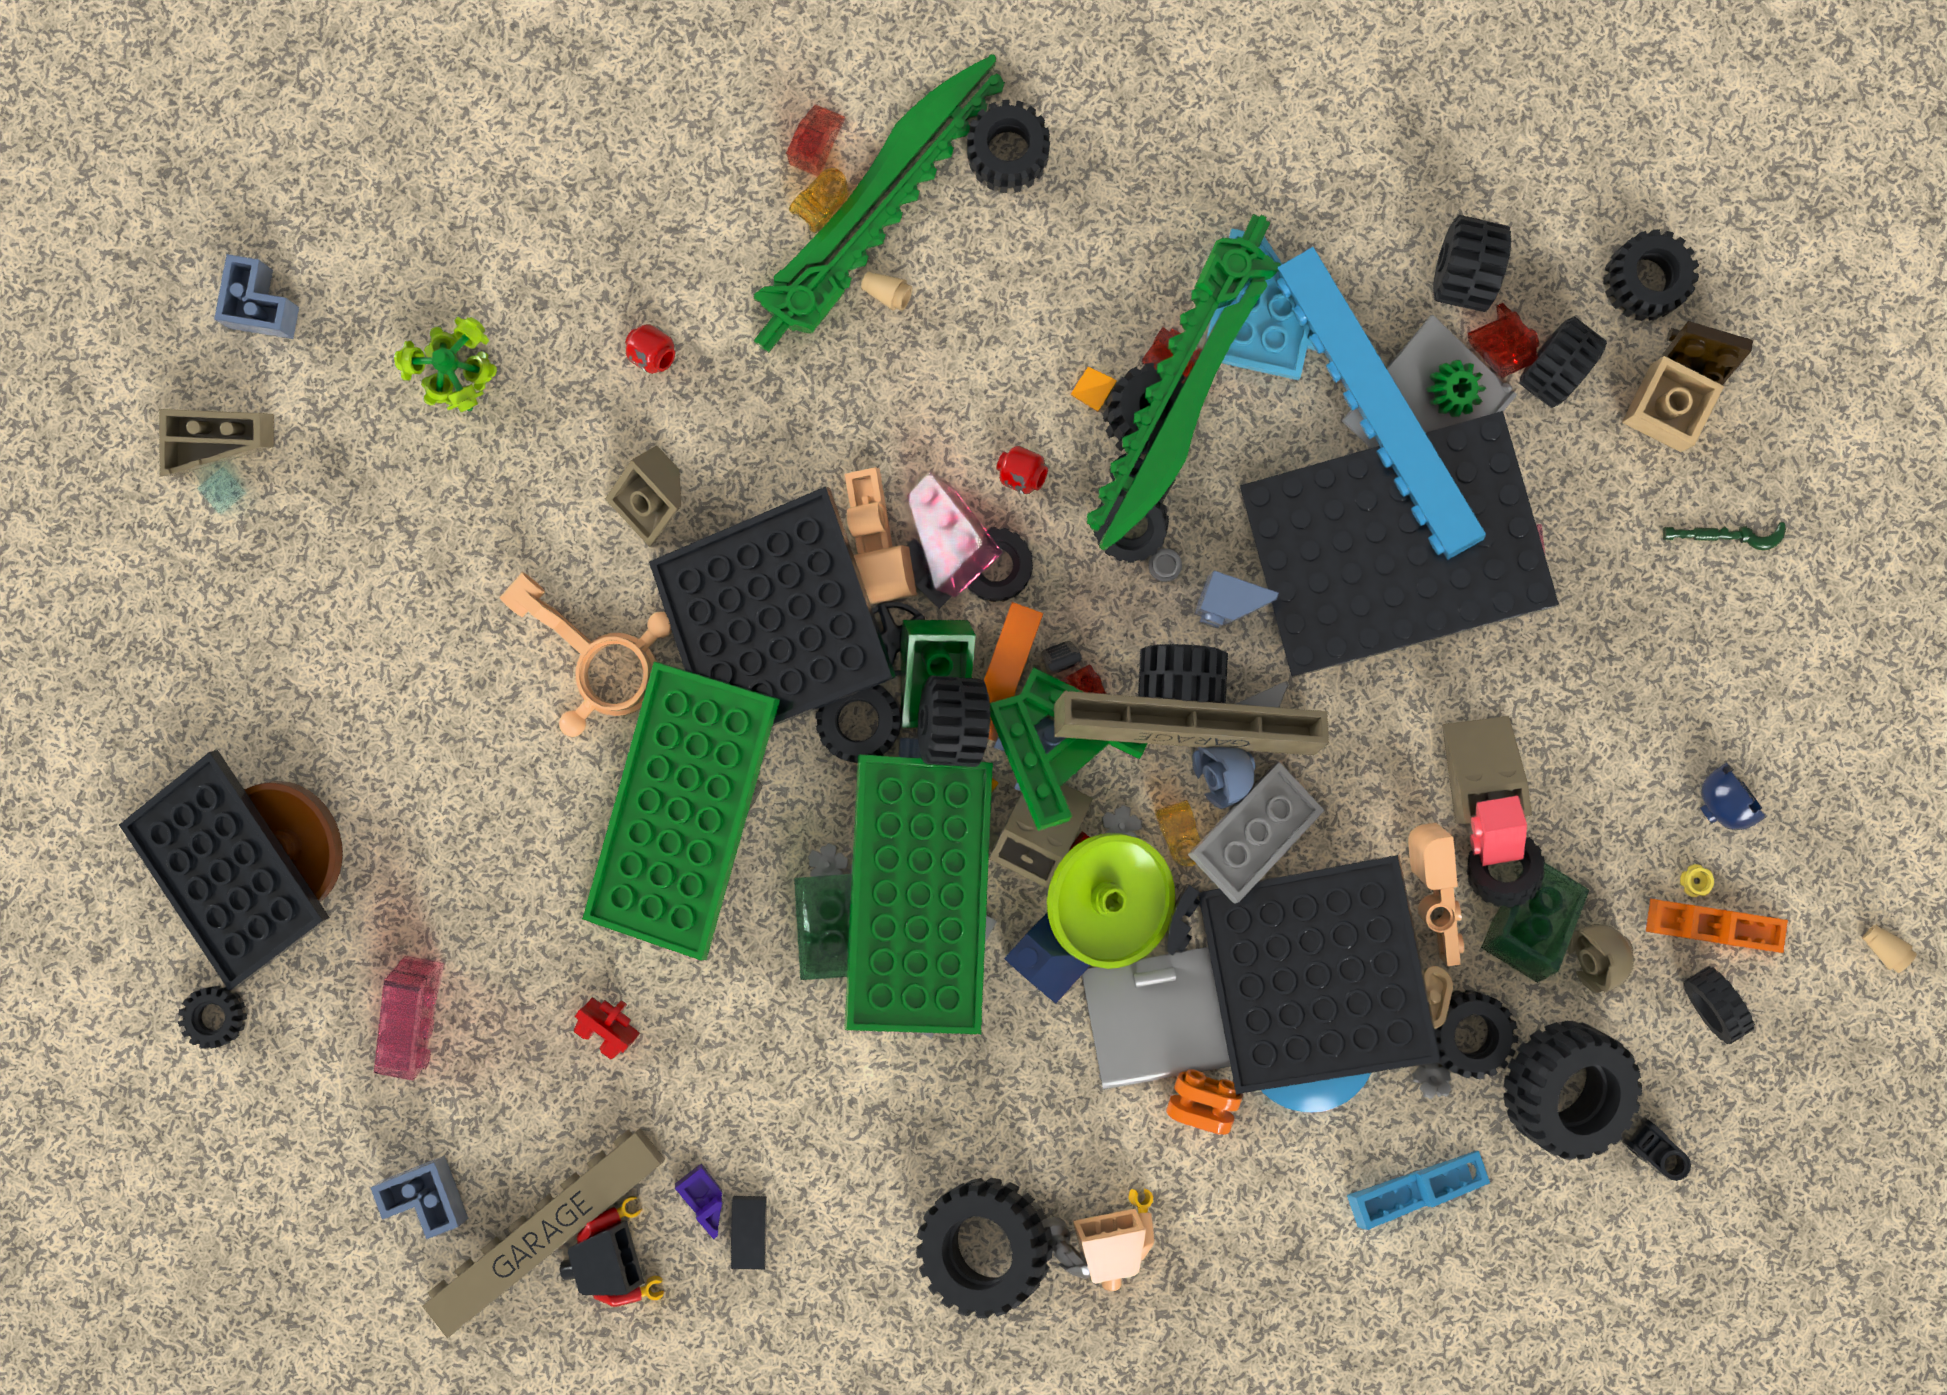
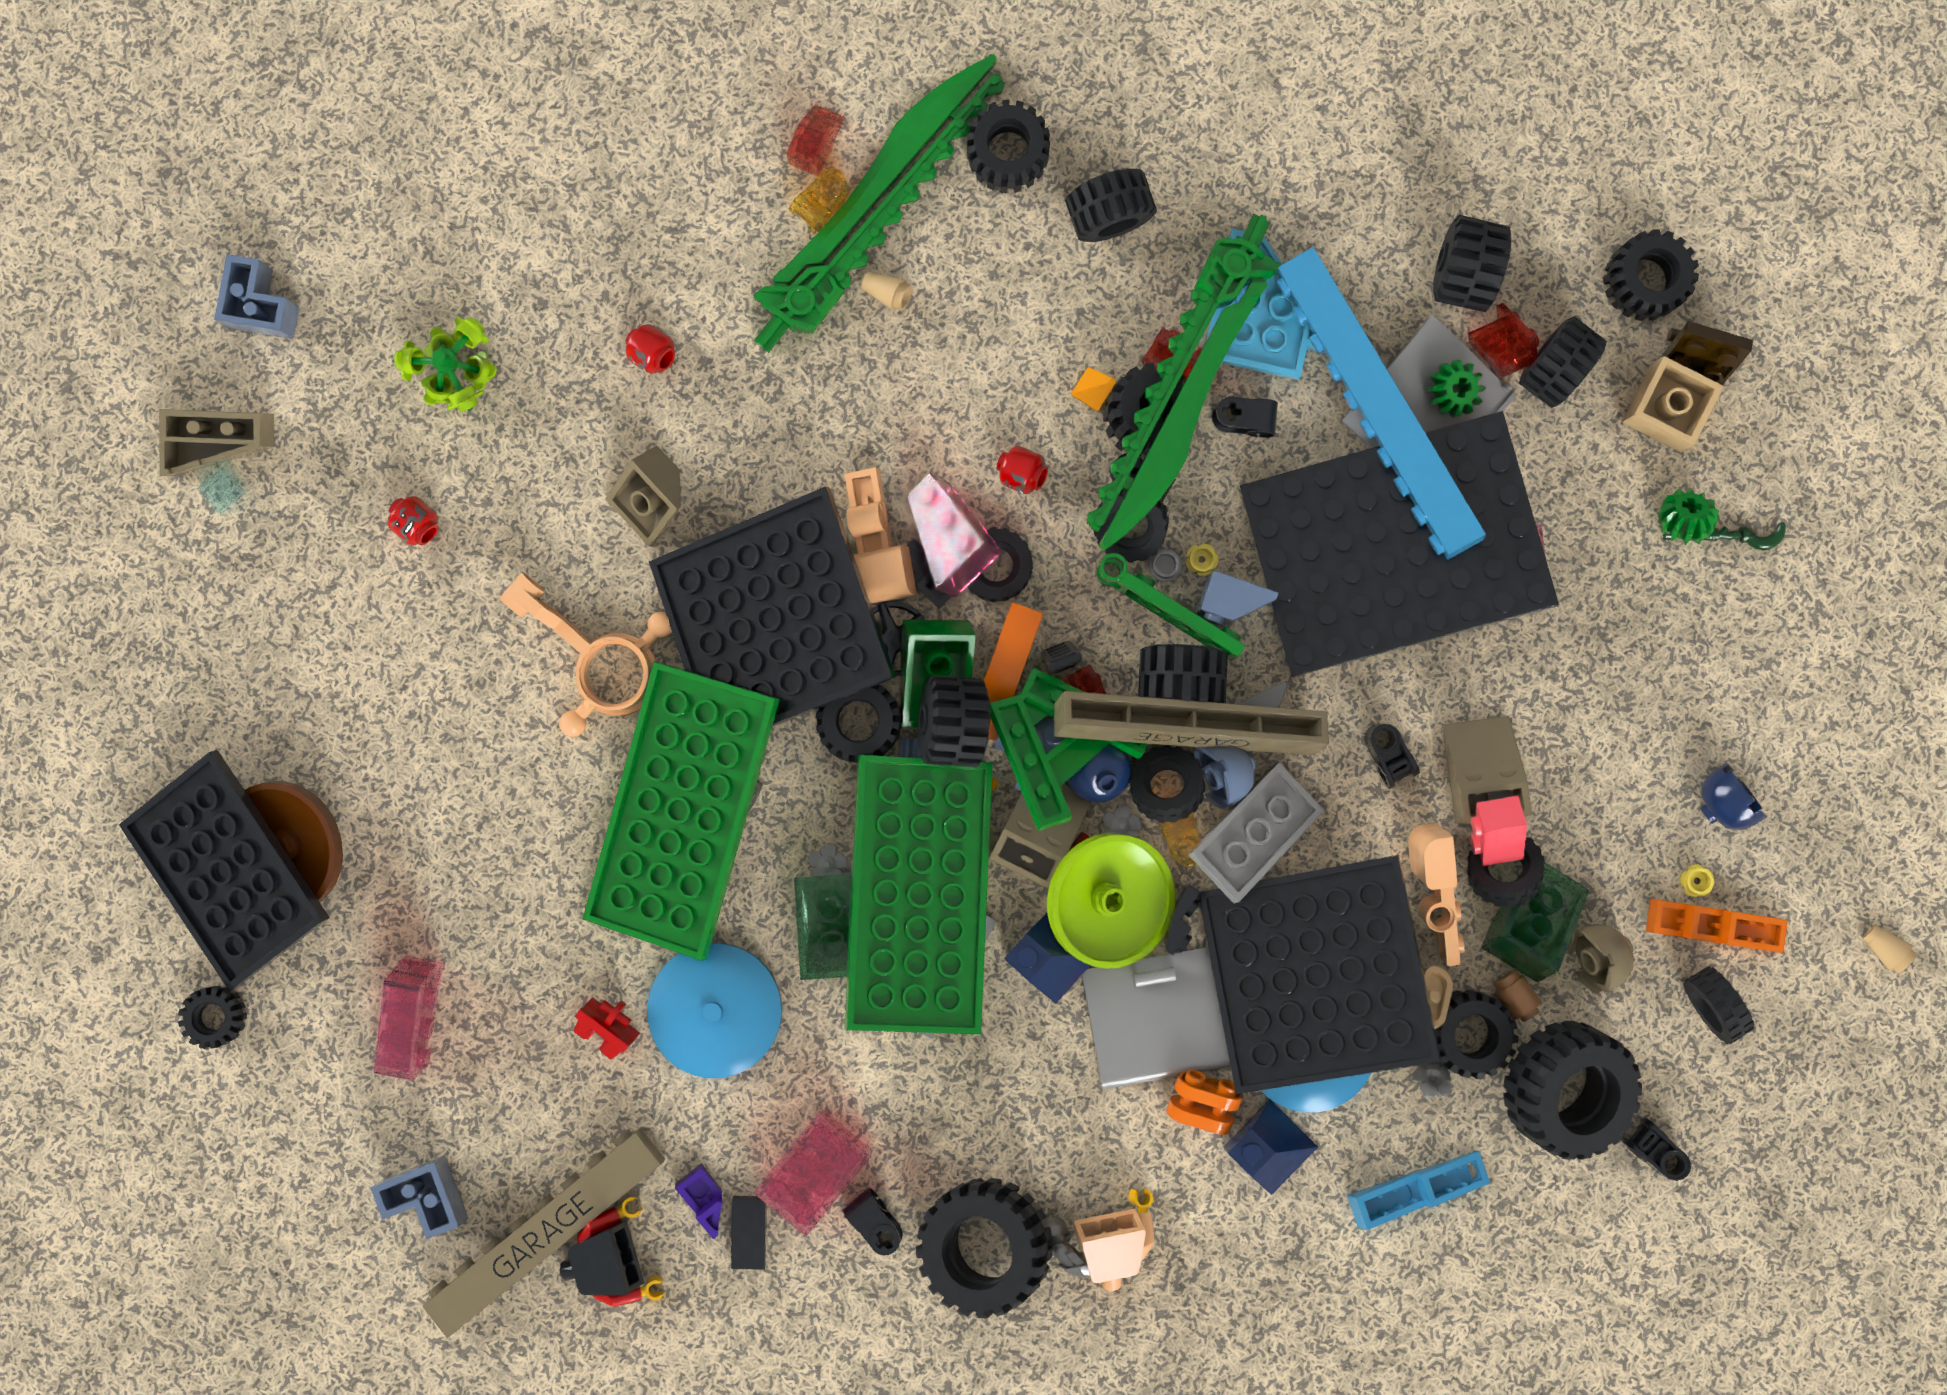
(413, 520): none -> red head
(714, 1012): none -> dark azure dish
(813, 1172): none -> clear pink brick
(870, 1218): none -> black piece
(1102, 776): none -> dark blue cylinder
(1111, 205): none -> black tyre
(1141, 590): none -> green hinge
(1167, 808): none -> black tyre
(1205, 551): none -> light yellow plate
(1251, 417): none -> black piece
(1270, 1147): none -> dark blue slope
(1391, 756): none -> black piece
(1517, 996): none -> medium nougat brick
(1688, 516): none -> green gear

